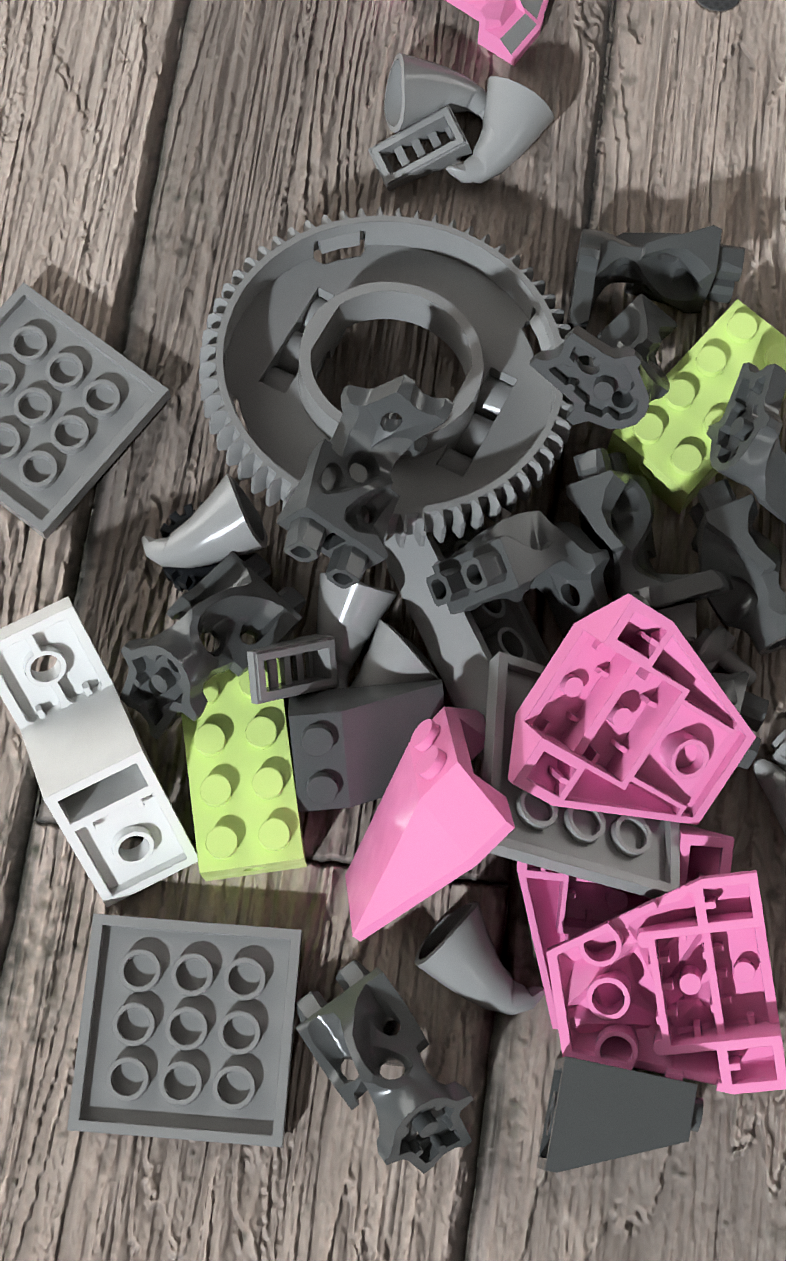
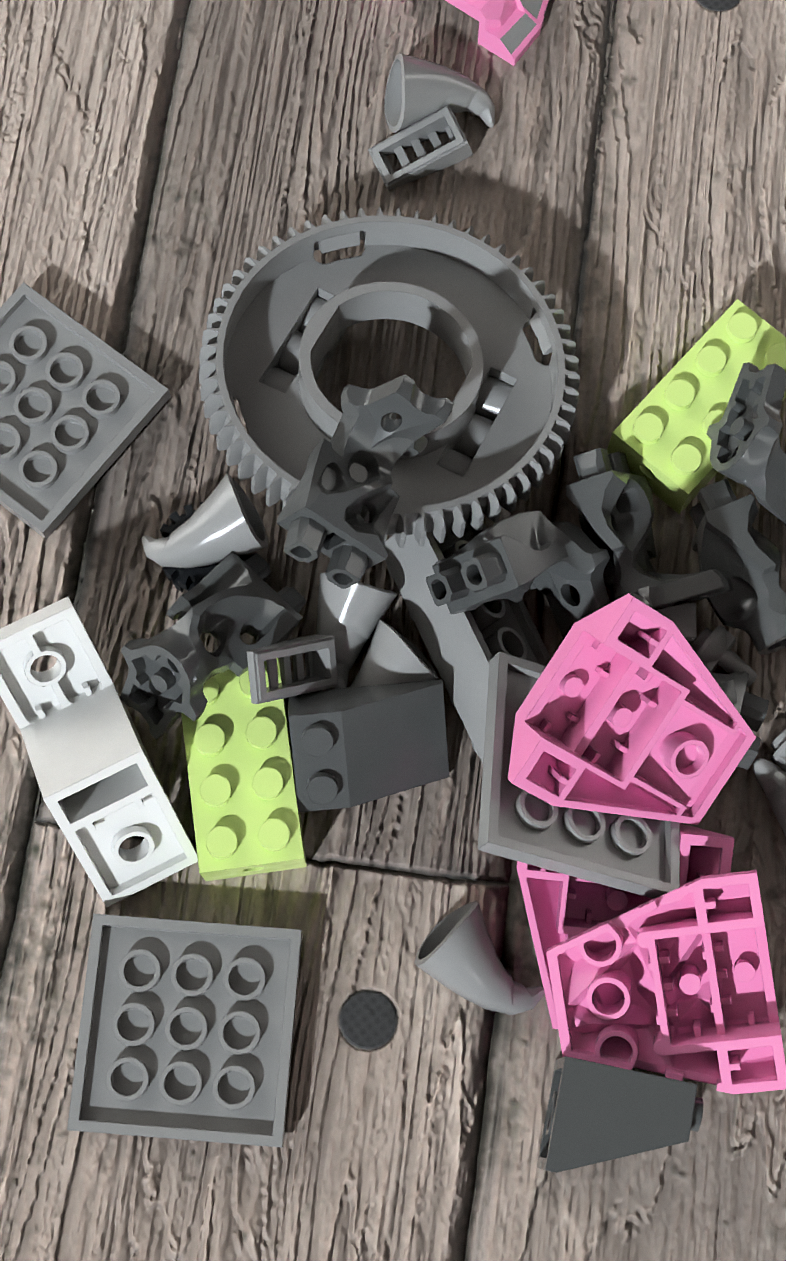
(415, 1102): dark grey hips -> none
(429, 823): bright pink wedge -> none
(511, 124): light grey hat -> none
(616, 368): dark grey hips -> none
(661, 266): dark grey hips -> none

